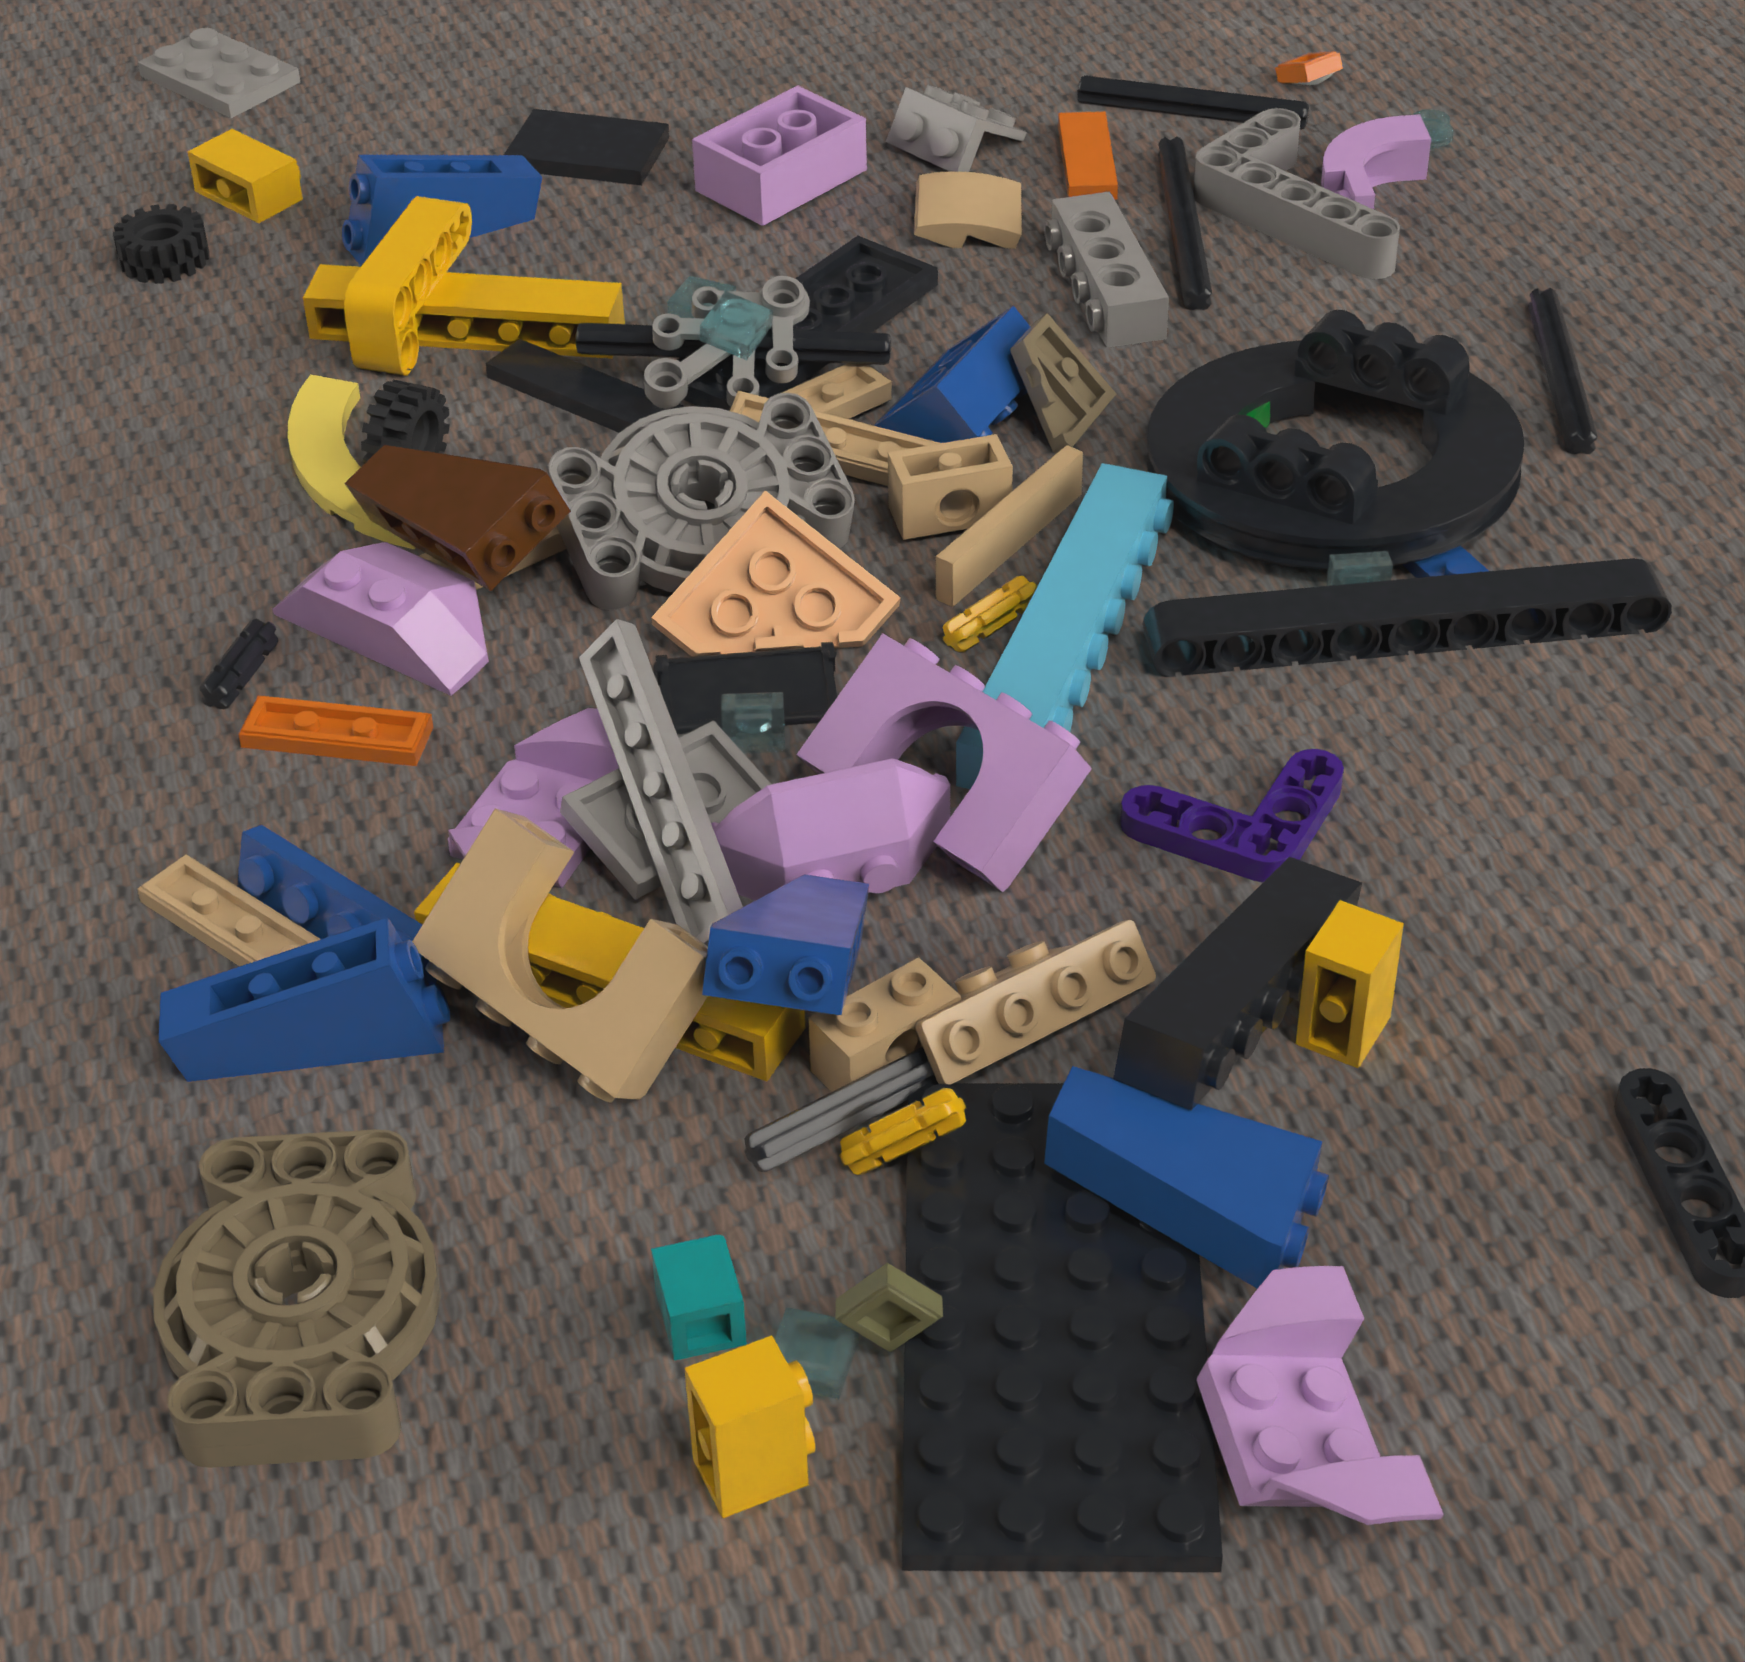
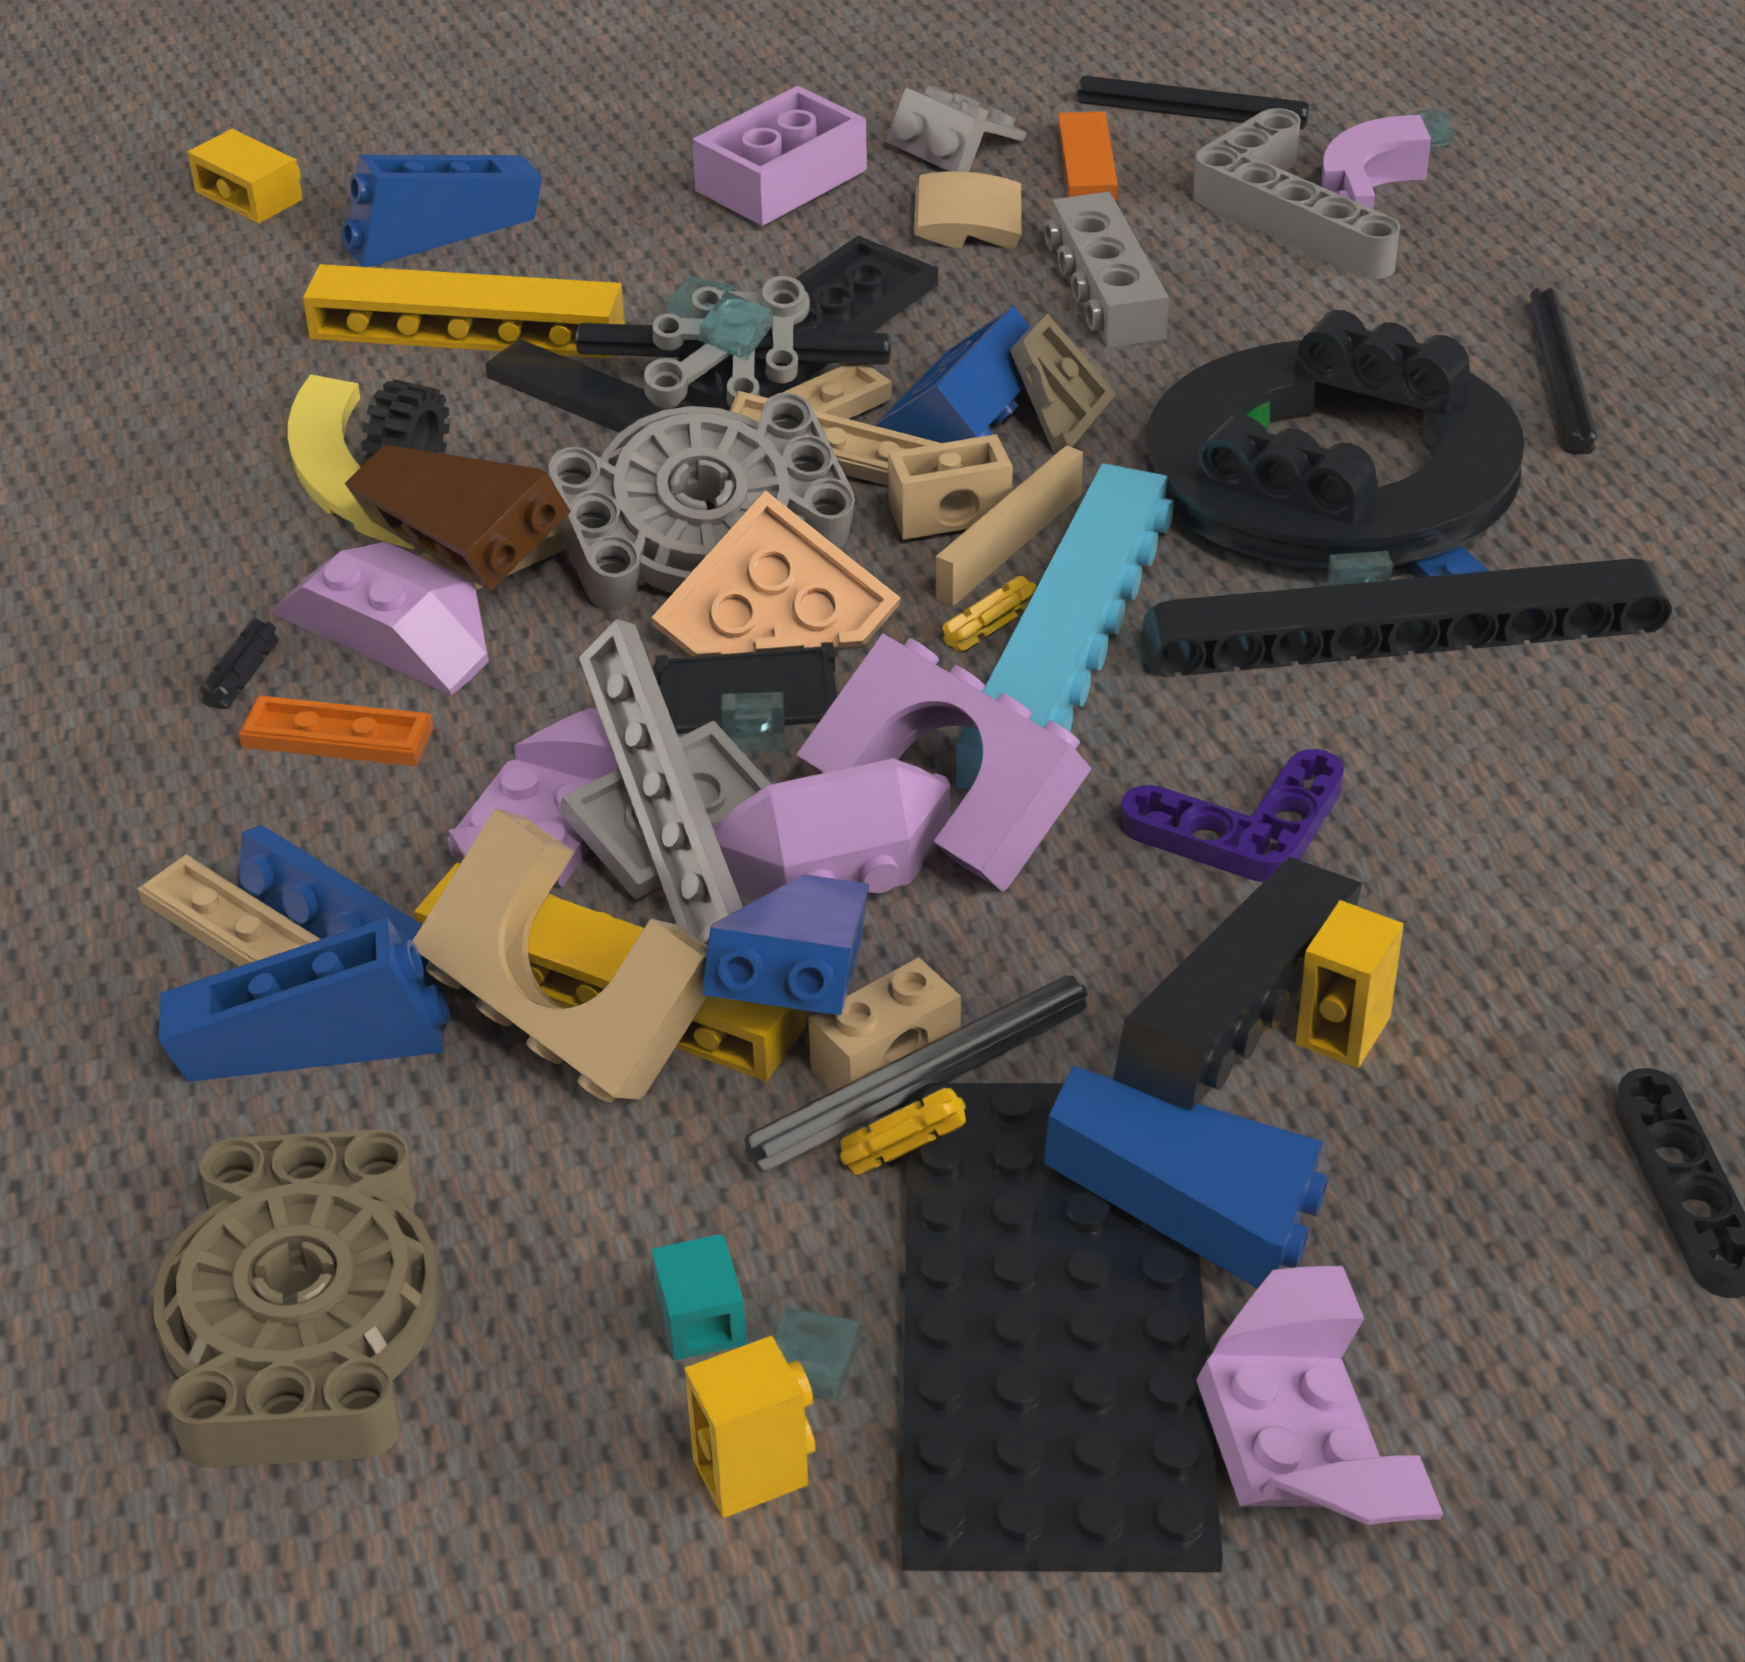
(161, 243): black tyre -> none
(218, 72): light grey plate -> none
(398, 281): yellow beam -> none
(590, 146): black tile -> none
(889, 1307): olive tile -> none
(1032, 999): tan bracket -> none
(1184, 224): black axle -> none
(1309, 68): orange tile -> none

